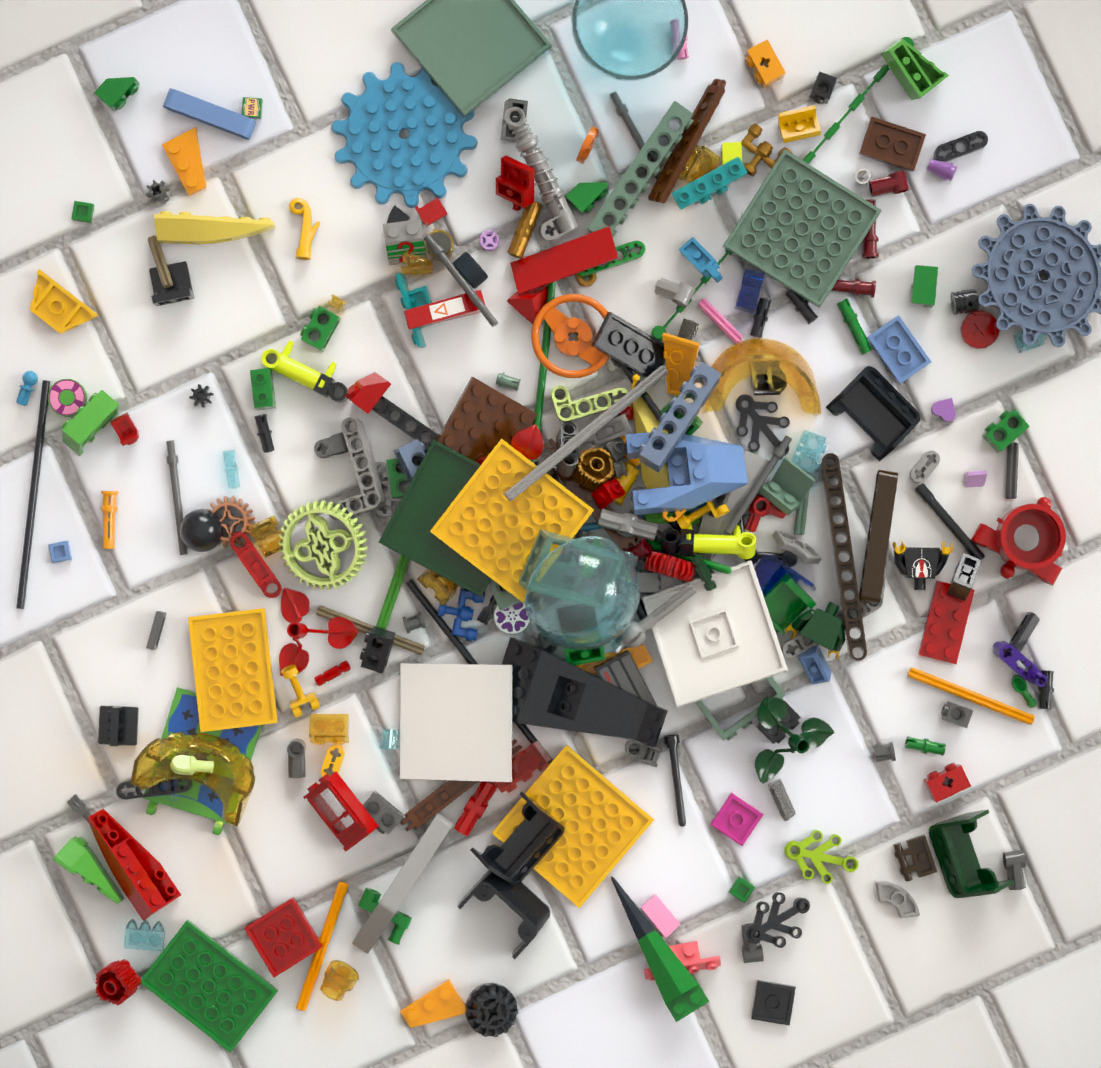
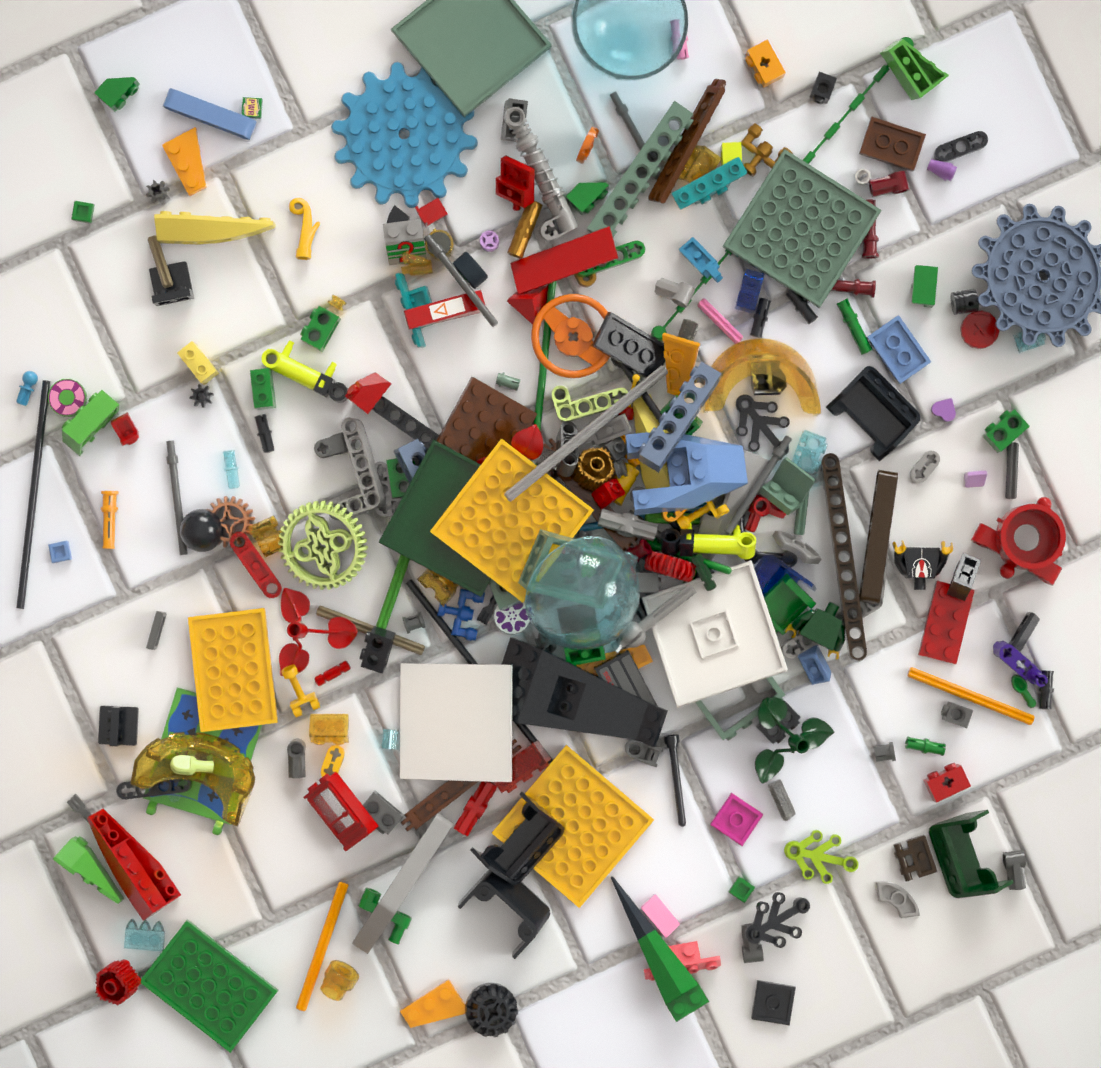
(58, 306): yellow wing -> none
(198, 363): none -> light yellow brick
(283, 937): red plate -> none
(798, 124): yellow bracket -> none
(927, 496): black piece -> none

